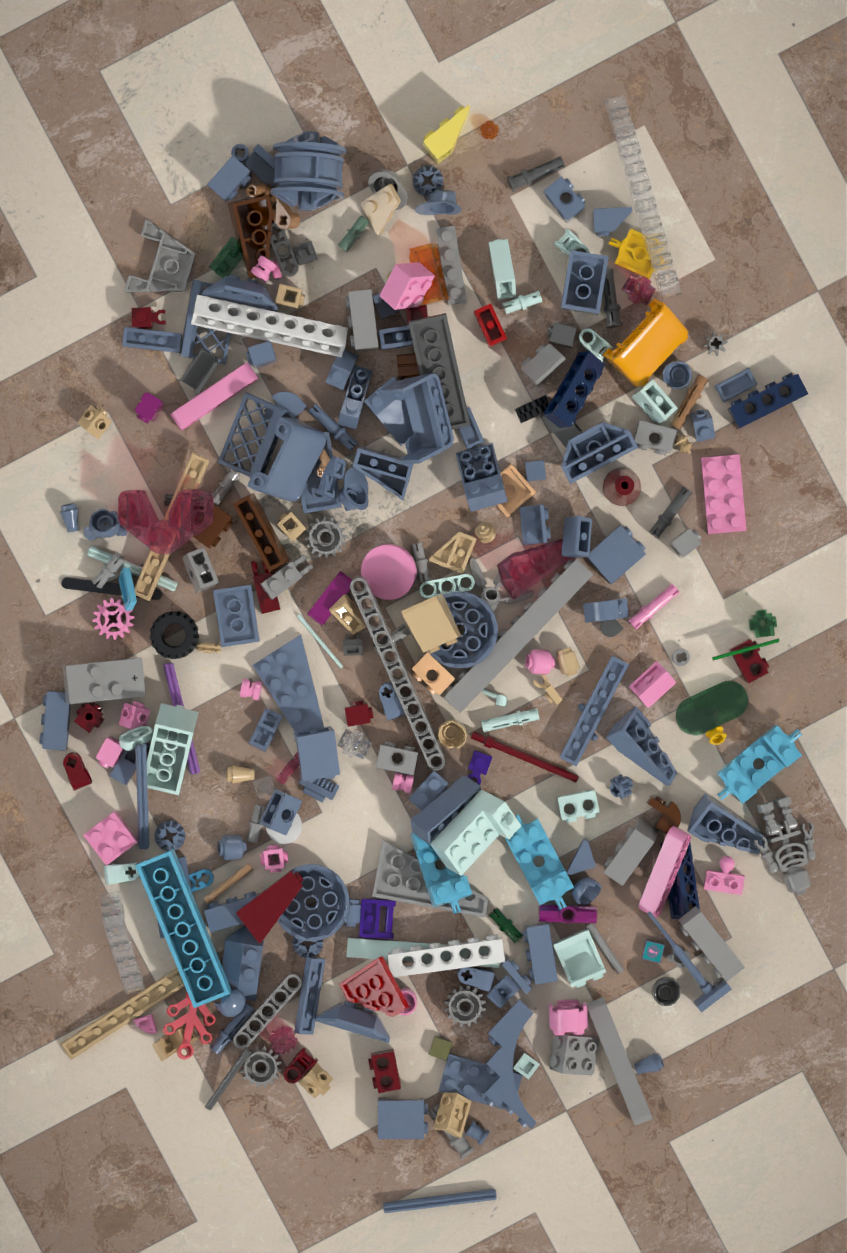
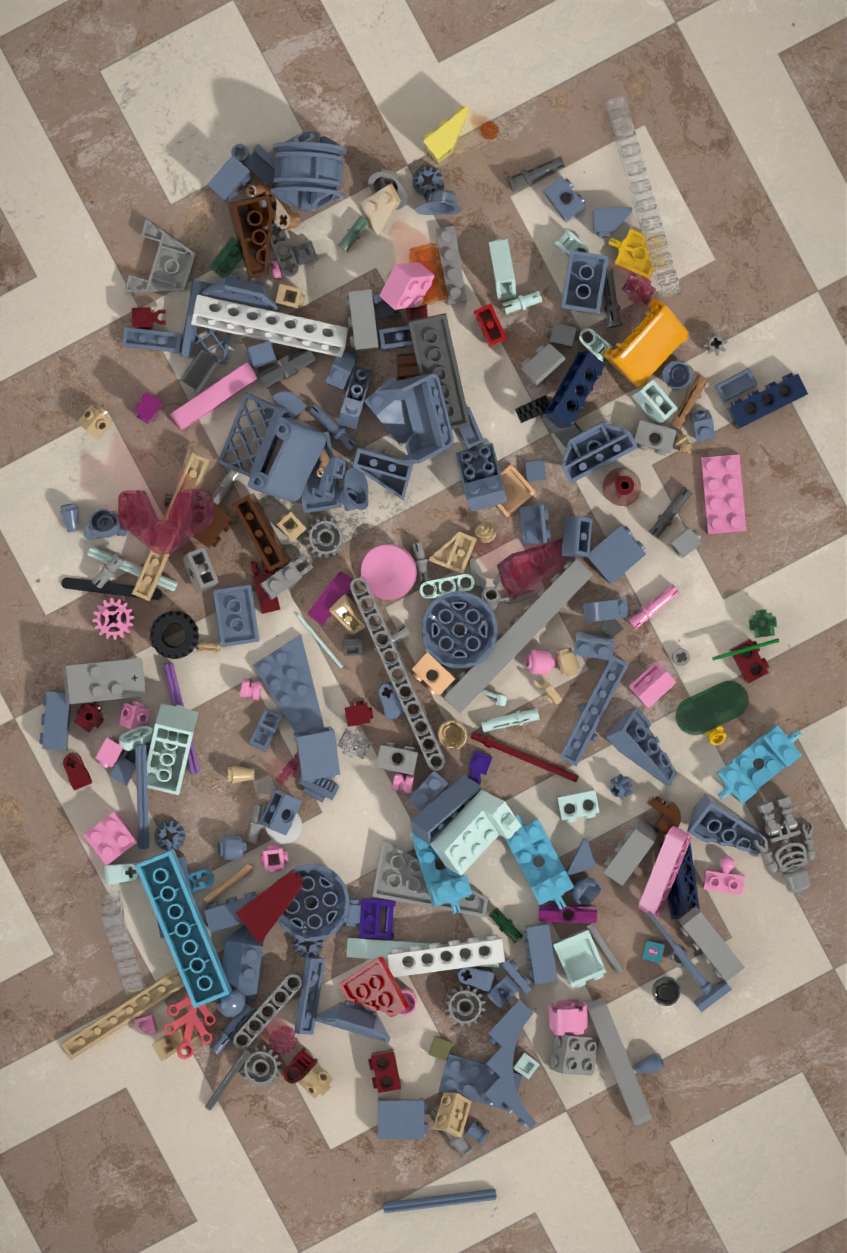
(127, 589): medium azure tile -> none
(267, 265): bright pink wheel -> none
(286, 367): none -> dark grey piece
(432, 623): tan slope -> none
(594, 645): none -> sand blue brick

